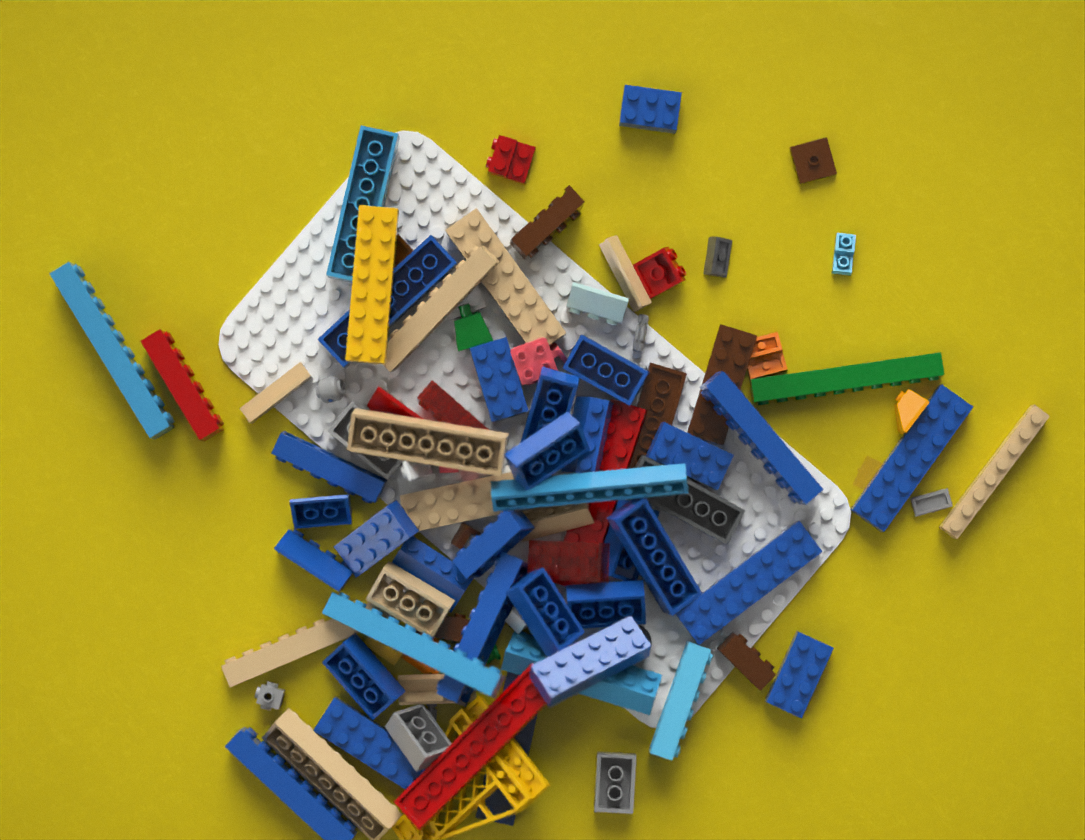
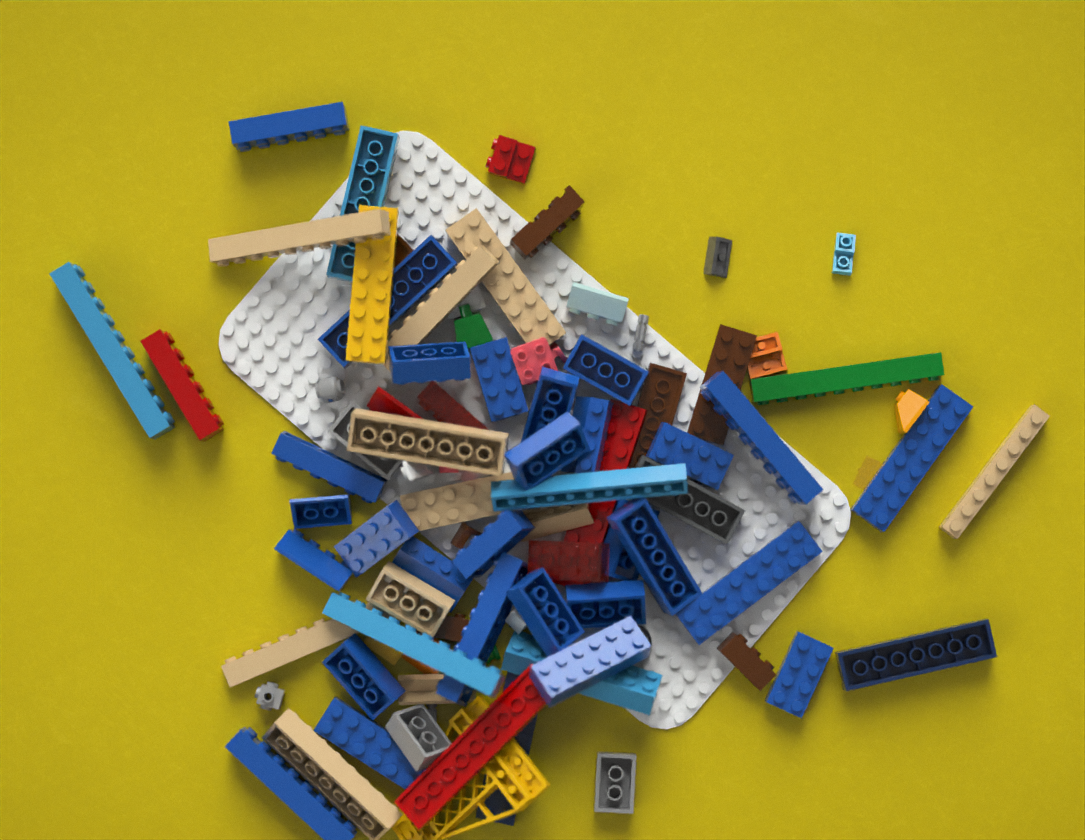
(276, 393): tan panel -> none
(289, 126): none -> blue brick
(299, 236): none -> tan brick
(429, 362): none -> blue brick
(625, 273): tan panel -> none
(650, 109): blue brick -> none
(660, 272): red plate -> none
(679, 701): medium azure brick -> none
(813, 160): reddish brown plate -> none
(916, 654): none -> dark blue brick
(931, 502): light grey tile -> none

